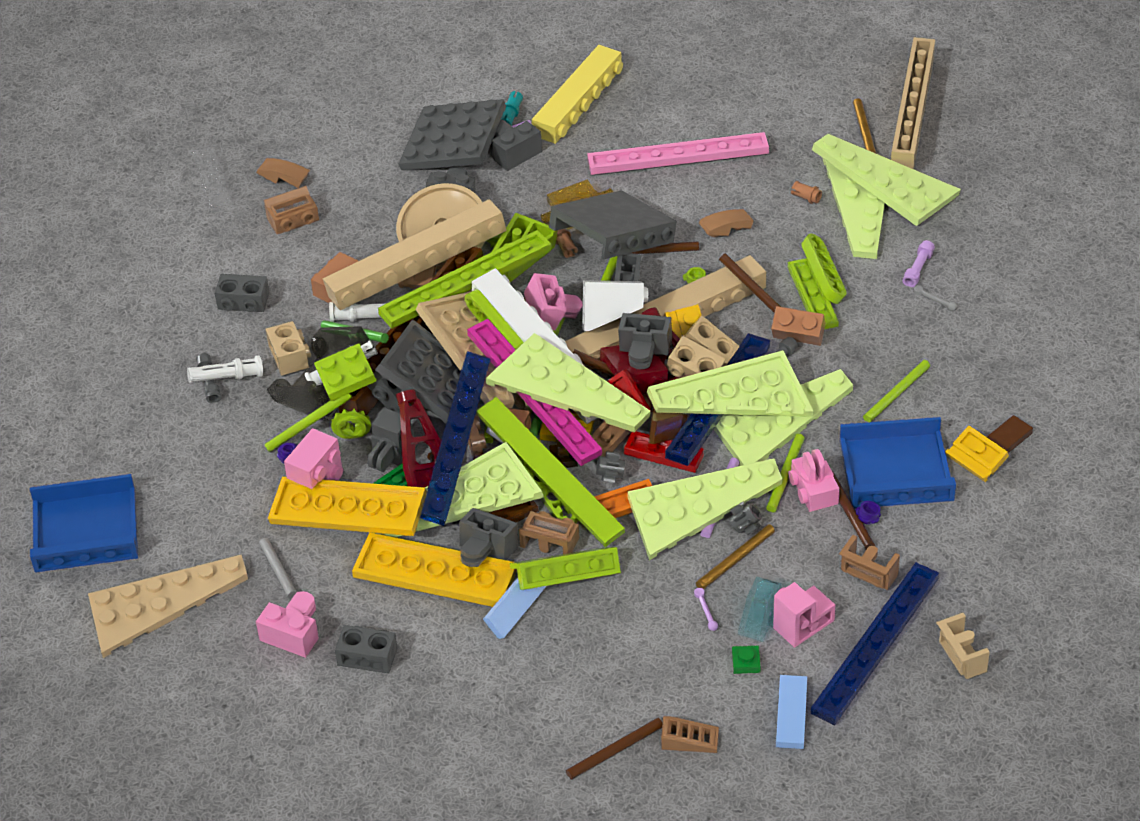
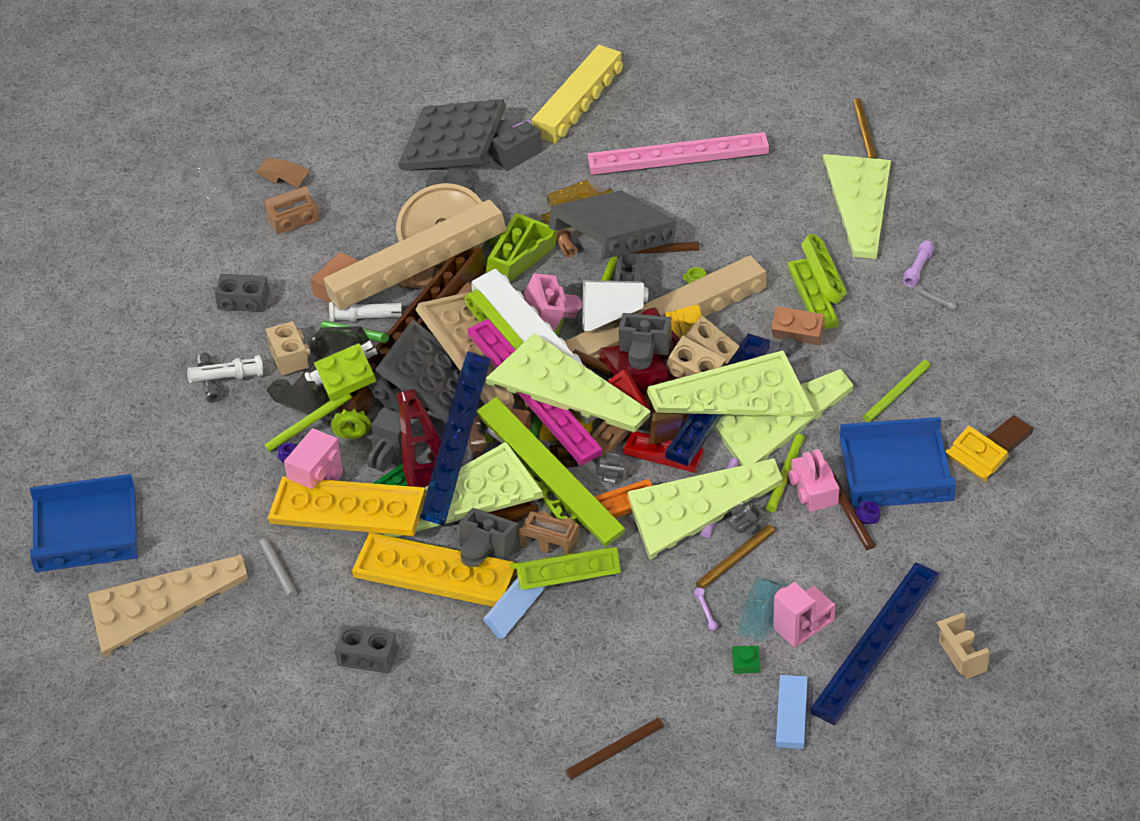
(290, 626): bright pink brick -> none
(461, 279): lime plate -> none
(512, 107): teal pin -> none
(680, 743): medium nougat slope -> none
(722, 222): medium nougat slope -> none
(749, 282): reddish brown bar -> none
(806, 192): nougat pin -> none
(866, 568): medium nougat window -> none
(900, 187): yellowish green wing -> none
(913, 102): tan brick -> none

